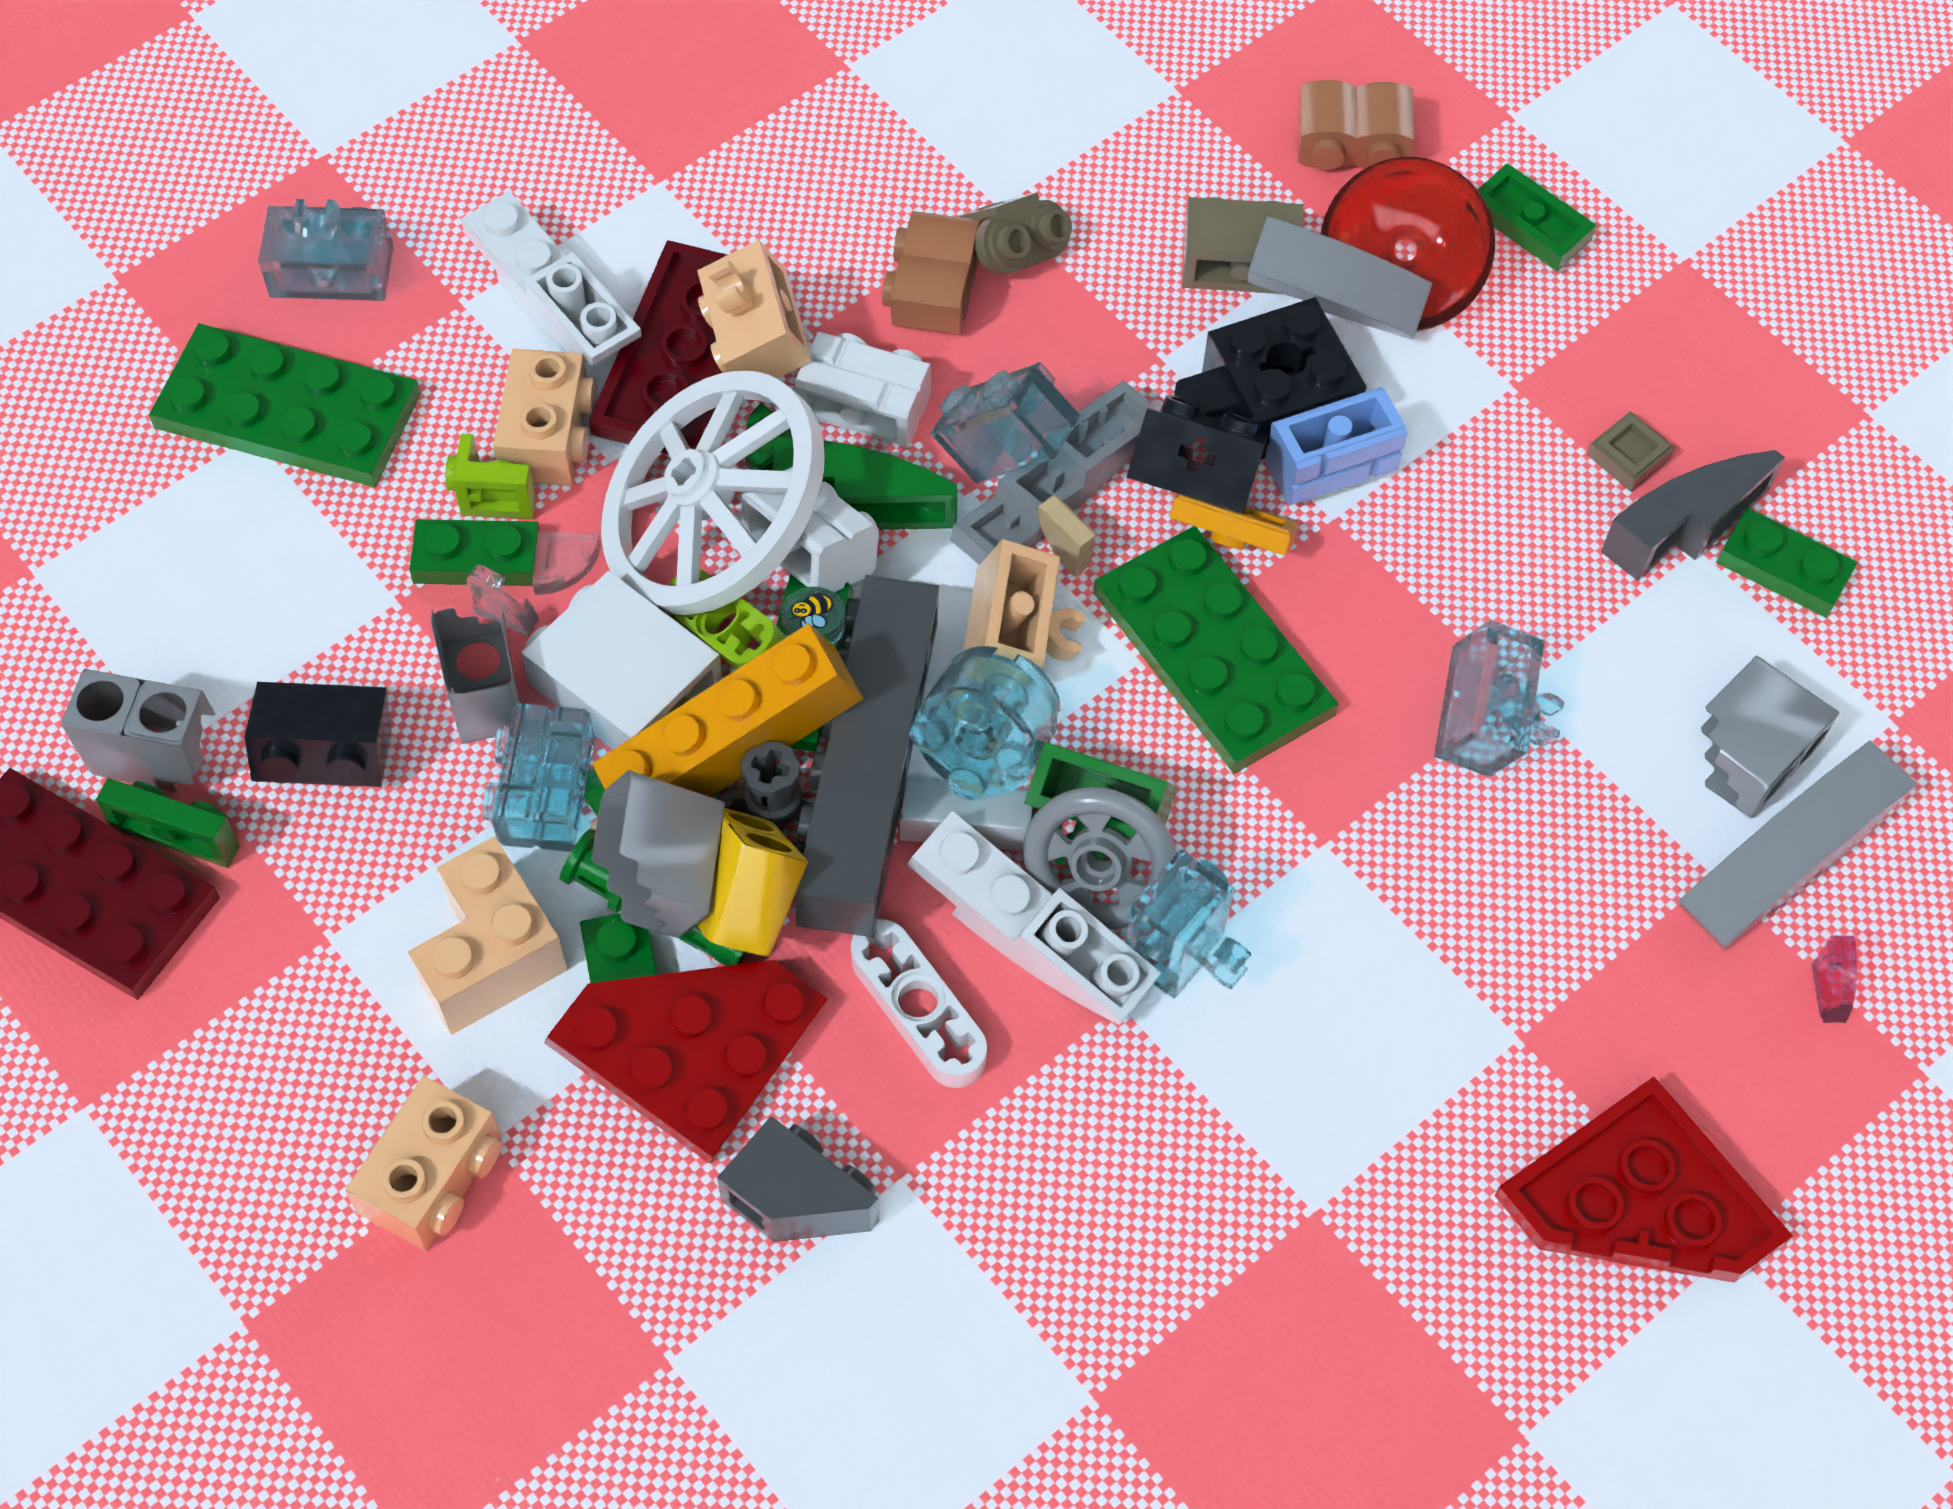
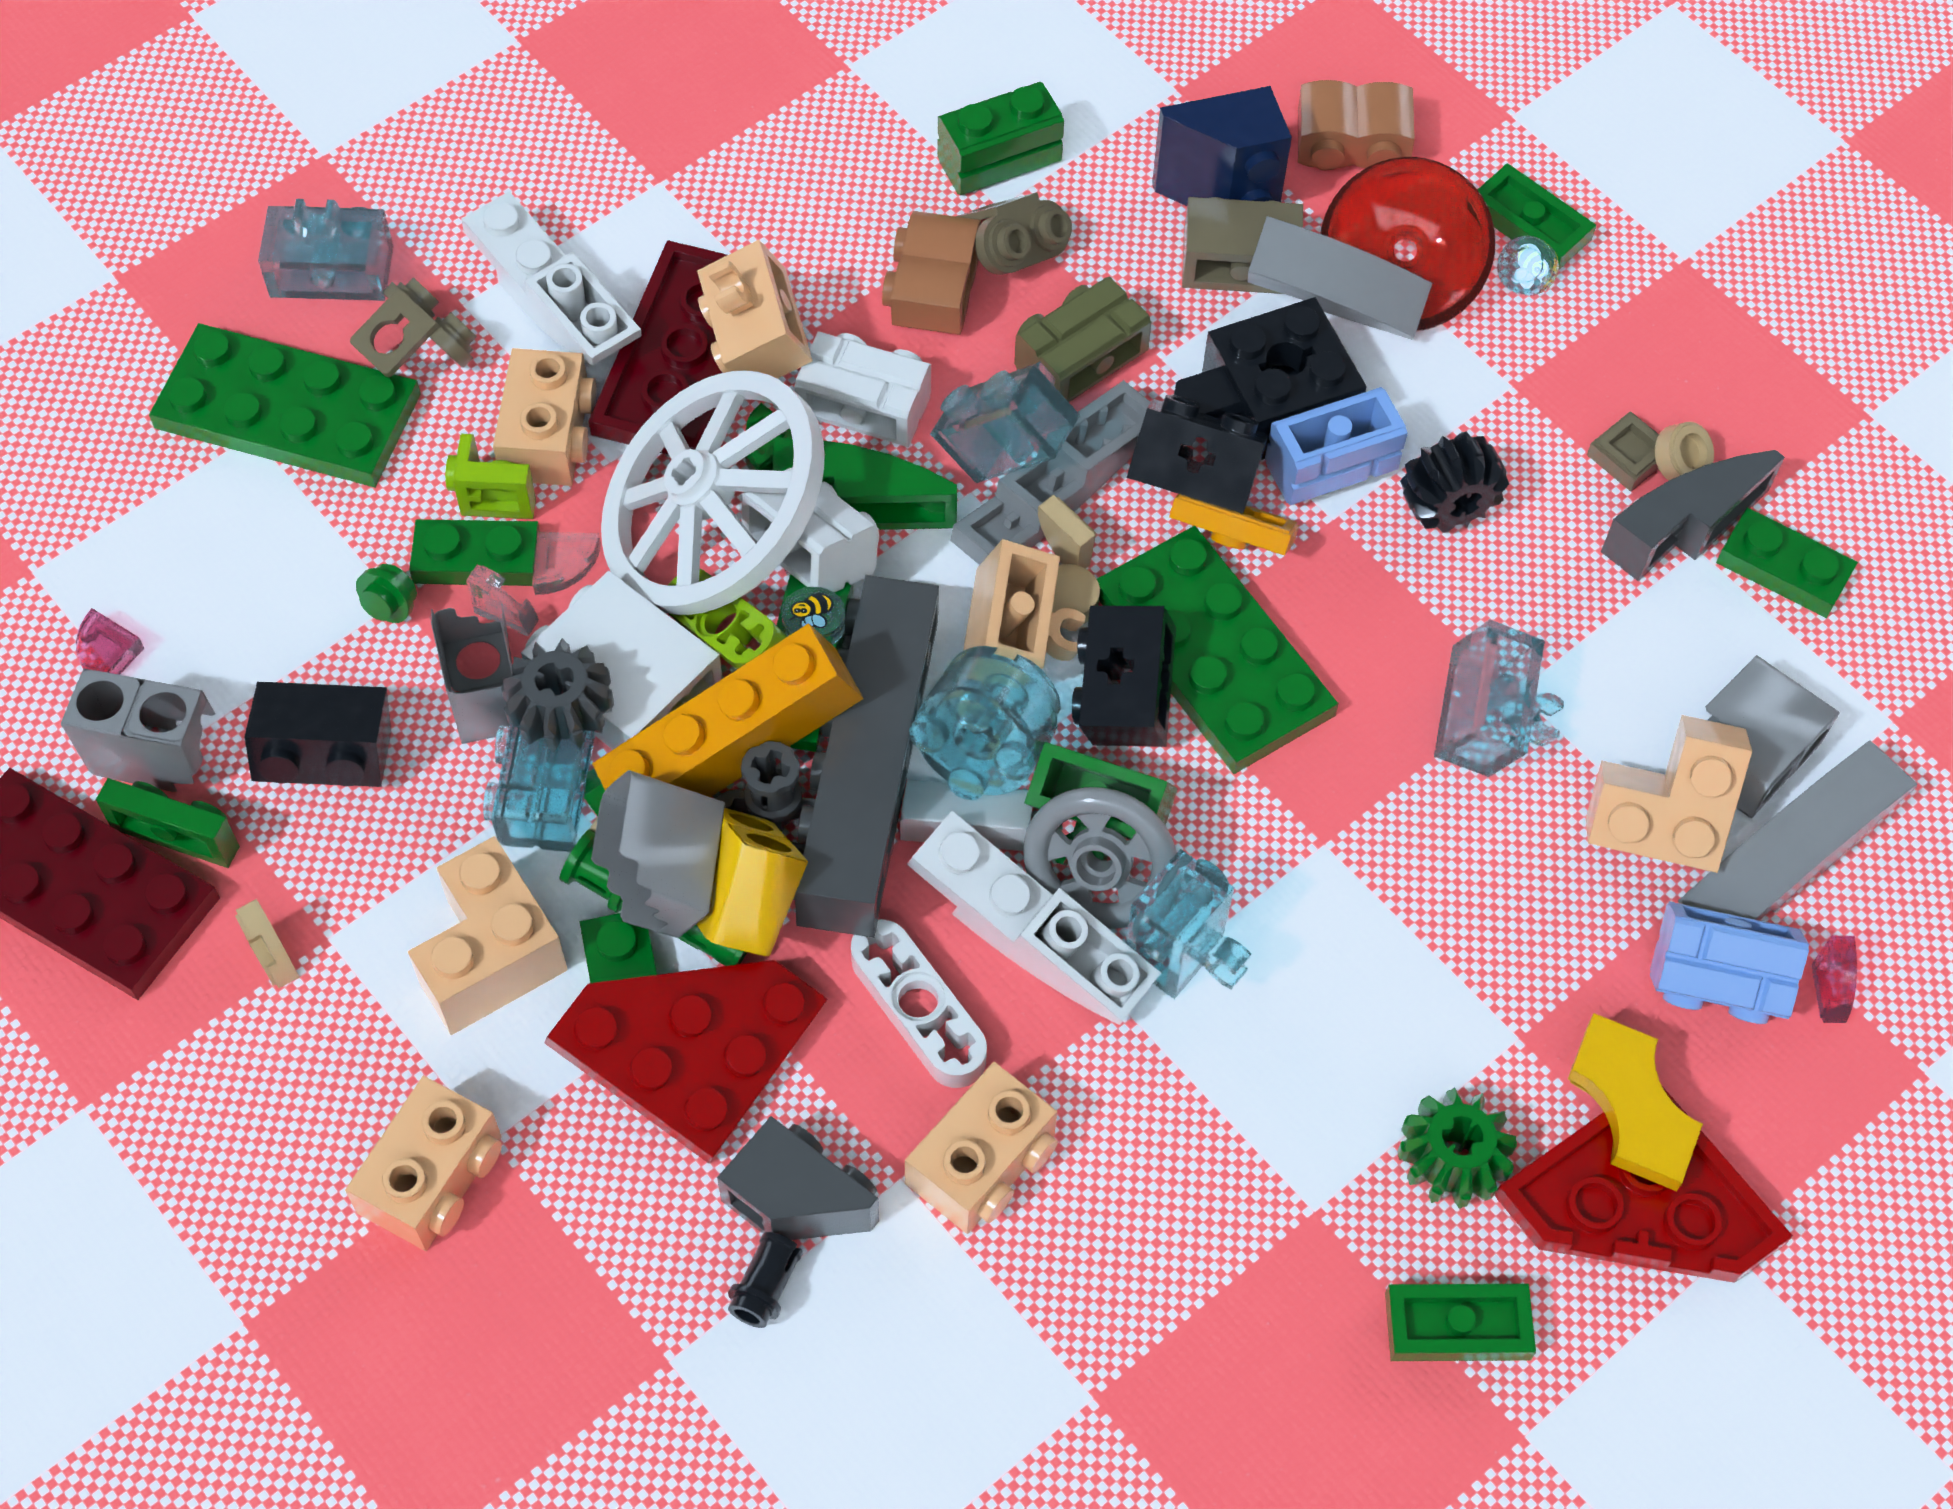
(105, 644): none -> clear pink tile
(266, 944): none -> tan tile
(386, 593): none -> green plate
(415, 305): none -> dark tan bracket
(557, 695): none -> dark grey gear
(758, 1293): none -> black pin
(982, 1149): none -> light nougat brick
(1000, 138): none -> green brick
(1076, 589): none -> tan tile
(1085, 337): none -> olive brick
(1140, 705): none -> black brick
(1222, 148): none -> dark blue slope
(1454, 482): none -> black gear
(1460, 1322): none -> green plate
(1470, 1128): none -> green gear
(1527, 265): none -> clear light blue tile
(1646, 1126): none -> yellow tile
(1679, 813): none -> light nougat brick
(1683, 449): none -> tan tile
(1728, 963): none -> light blue brick

